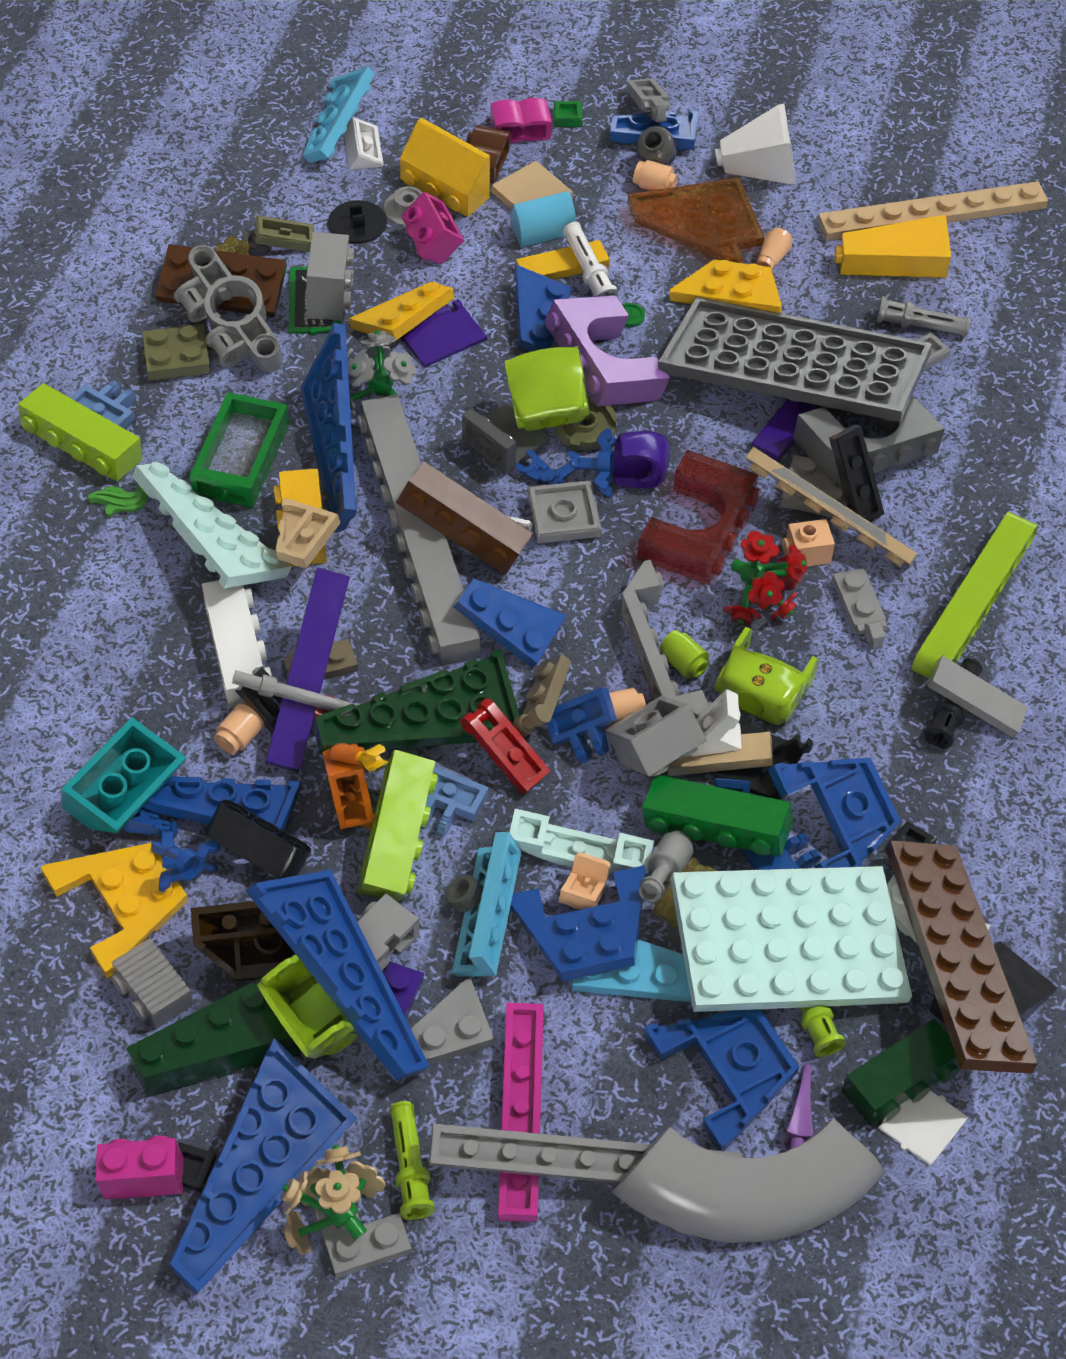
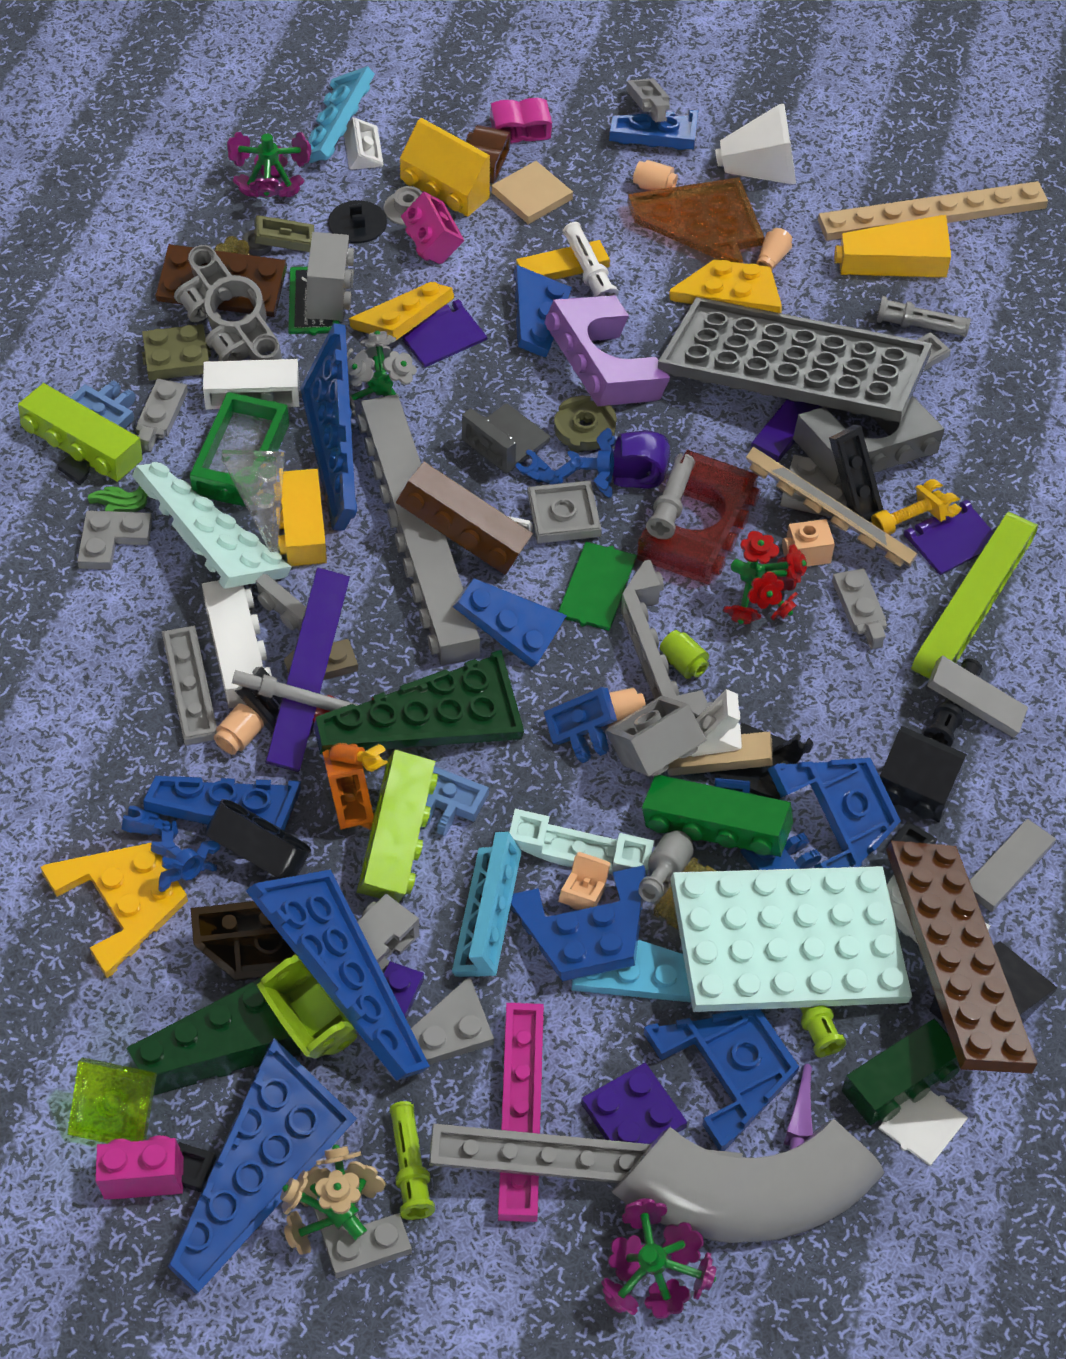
(74, 469): none -> black tile
(105, 530): none -> light grey plate
(111, 1102): none -> clear neon green plate
(120, 778): teal slope -> none
(151, 983): light grey brick -> none
(160, 412): none -> light grey hinge
(189, 685): none -> light grey tile
(258, 379): none -> white brick
(260, 485): none -> clear wing
(268, 161): none -> magenta plant
(276, 597): none -> light grey hinge
(303, 532): tan wing -> none
(464, 893): dark grey tile -> none
(505, 746): red plate -> none
(542, 218): medium azure brick -> none
(543, 695): dark tan plate -> none
(548, 388): lime piece -> none
(567, 114): green tile -> none
(597, 585): none -> green piece
(633, 1108): none -> dark purple plate
(636, 314): green piece -> none
(636, 1260): none -> magenta plant
(657, 145): dark grey head -> none
(668, 505): none -> light grey pin
(764, 684): lime piece -> none
(922, 774): none -> black slope
(935, 503): none -> yellow bar
(952, 540): none -> dark purple piece
(1010, 864): none -> light grey tile

